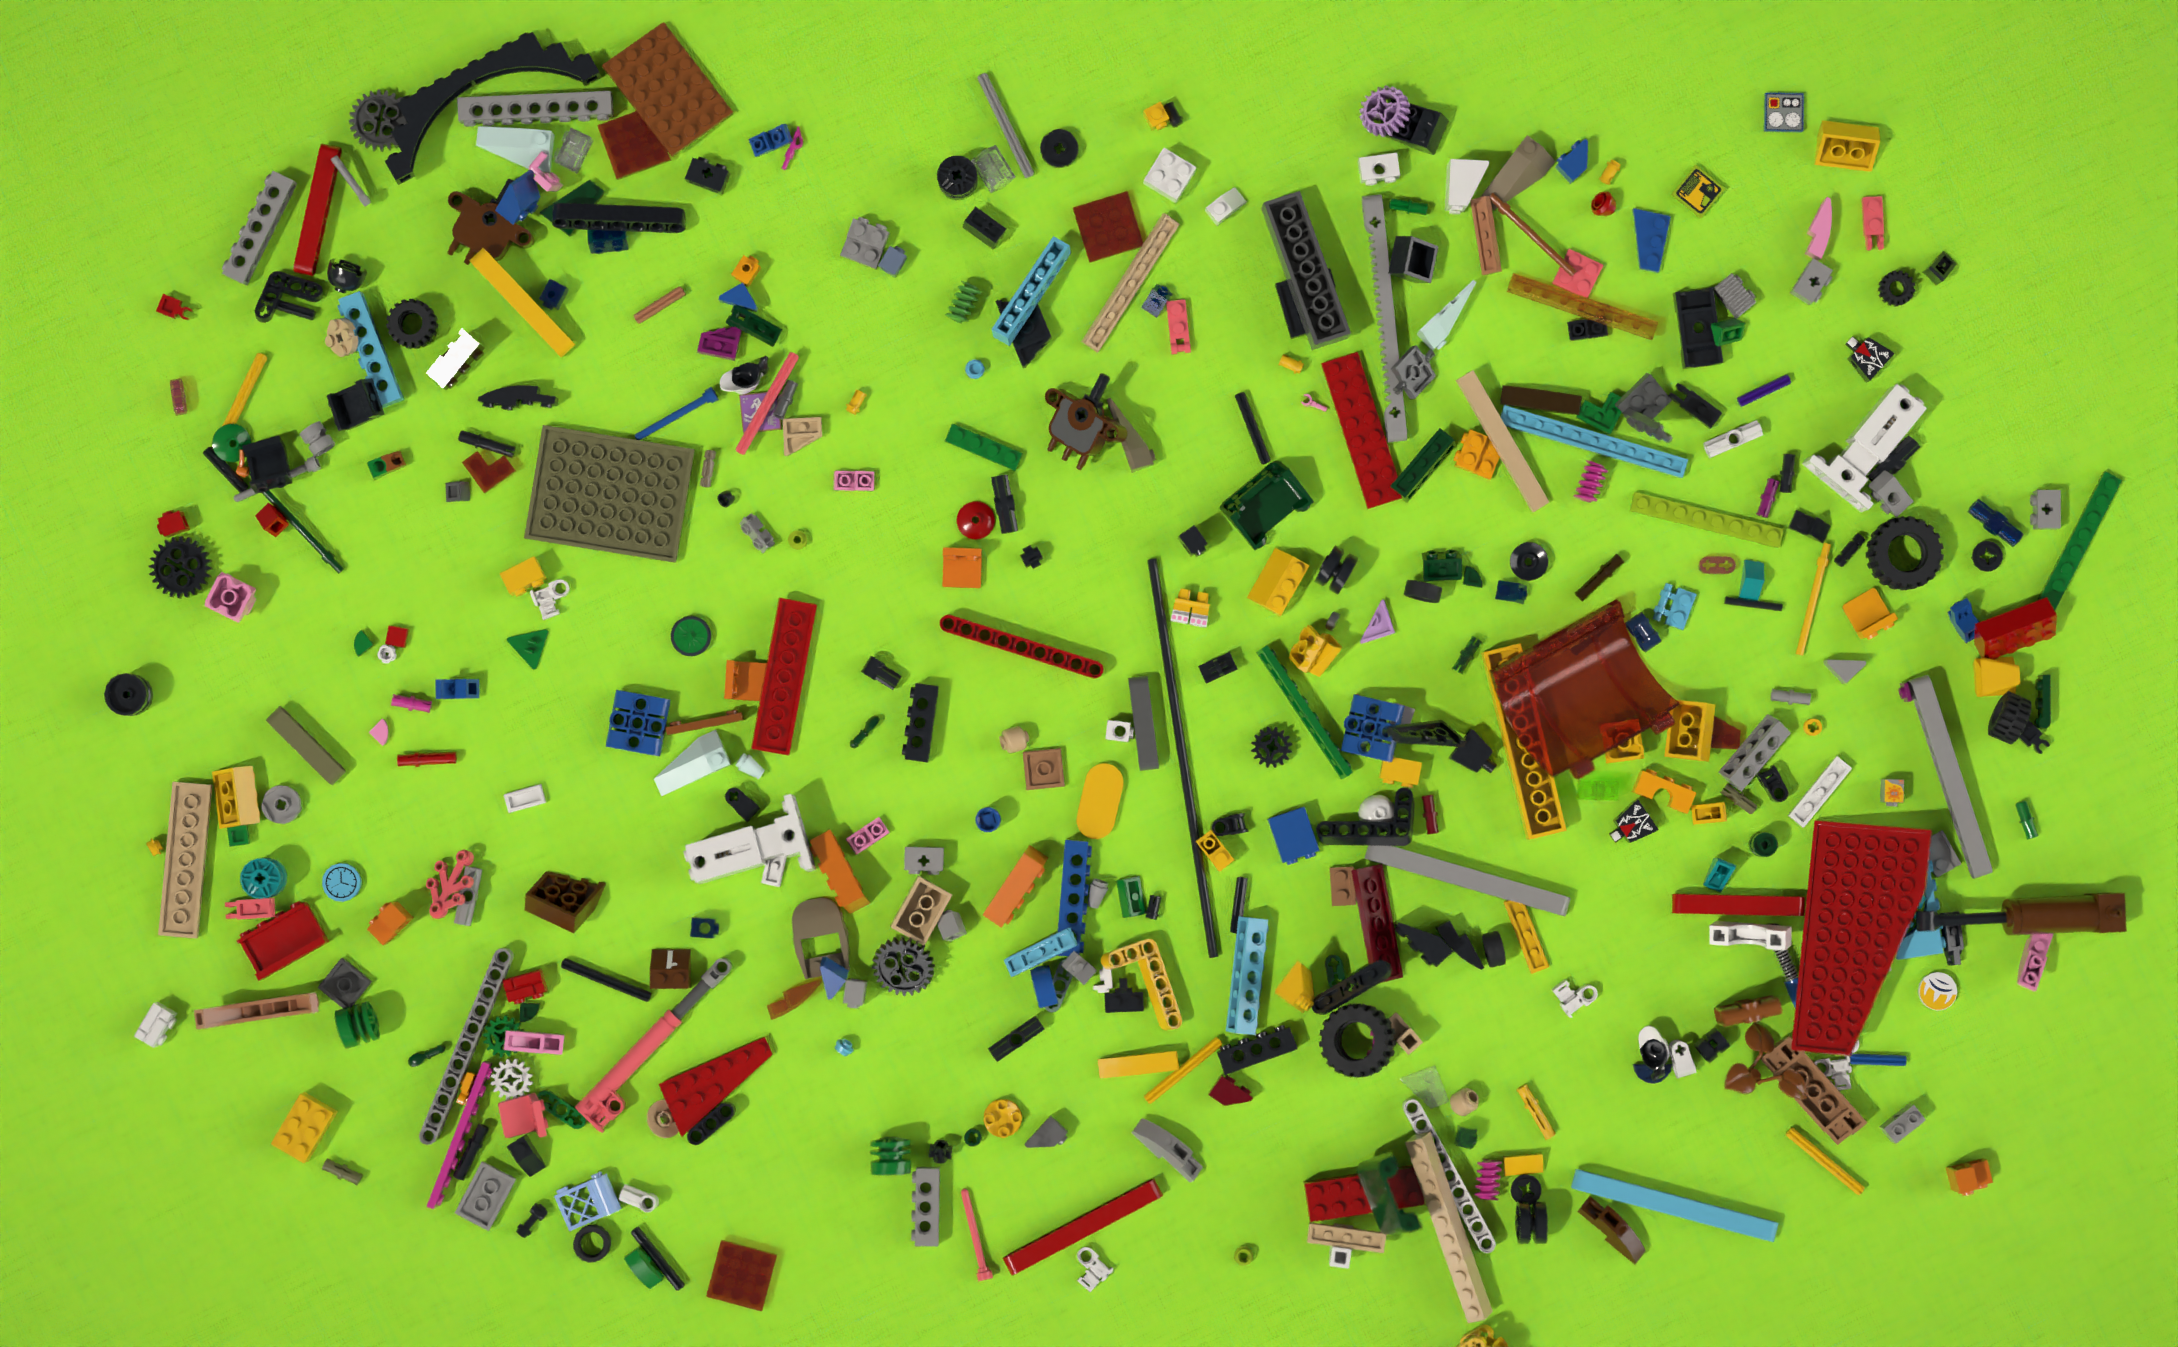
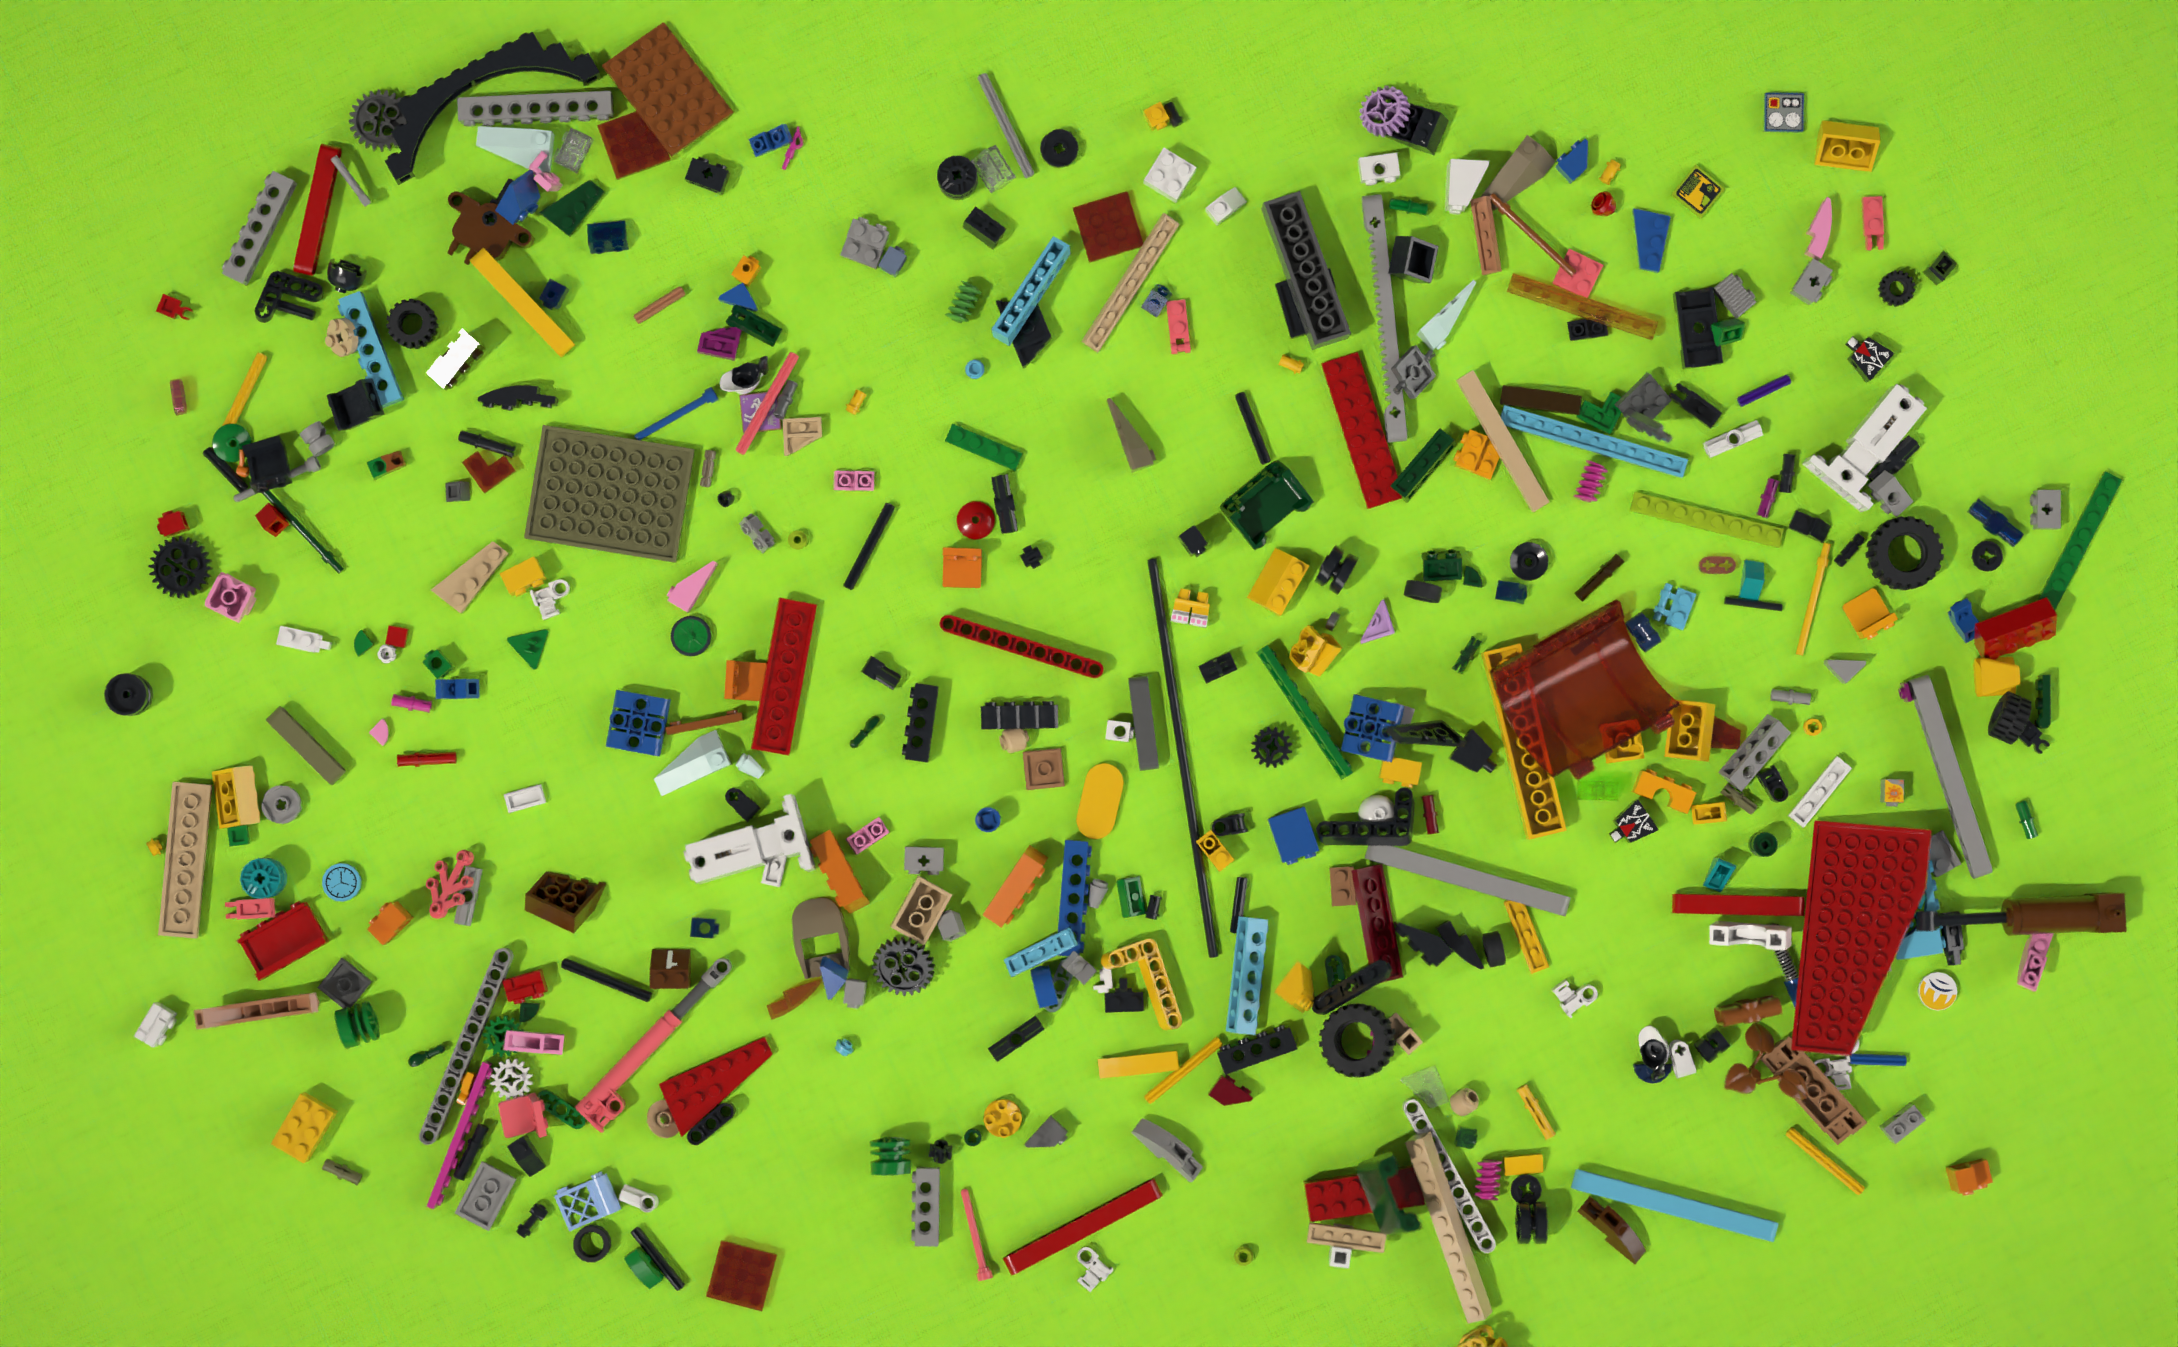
(301, 640): none -> white hinge
(446, 665): none -> green brick
(468, 579): none -> tan wing
(618, 218): black beam -> none
(688, 590): none -> bright pink slope
(869, 546): none -> black axle
(1023, 717): none -> black brick
(1082, 422): piece -> none
(1312, 403): bright pink hand -> none

